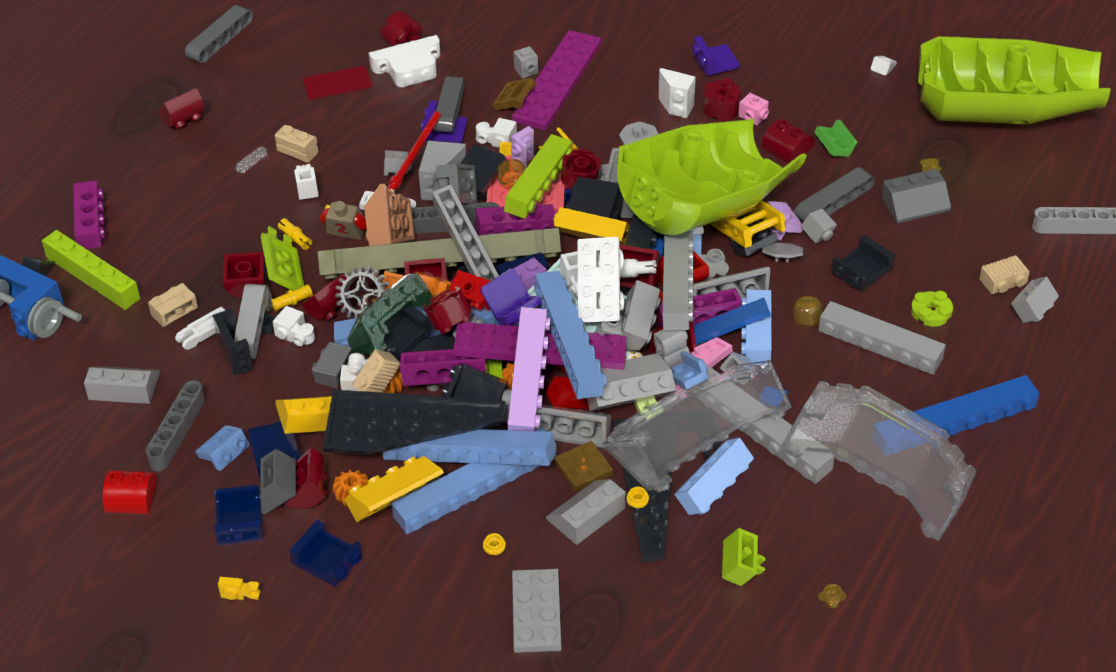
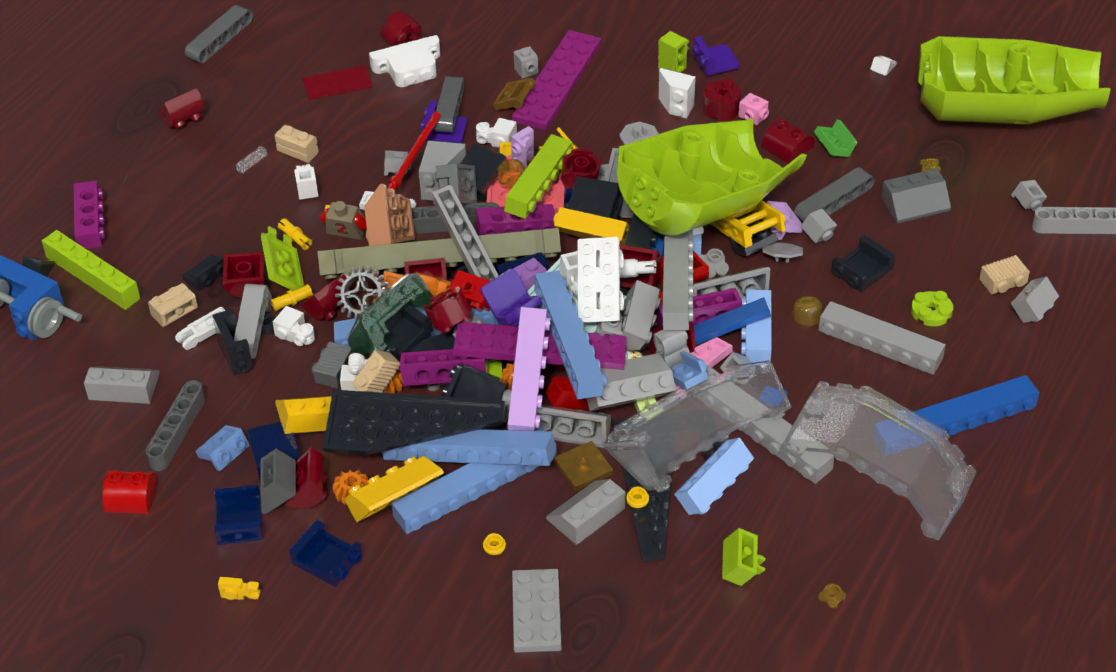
(204, 272): none -> black bracket
(673, 52): none -> lime brick
(1029, 194): none -> light grey brick

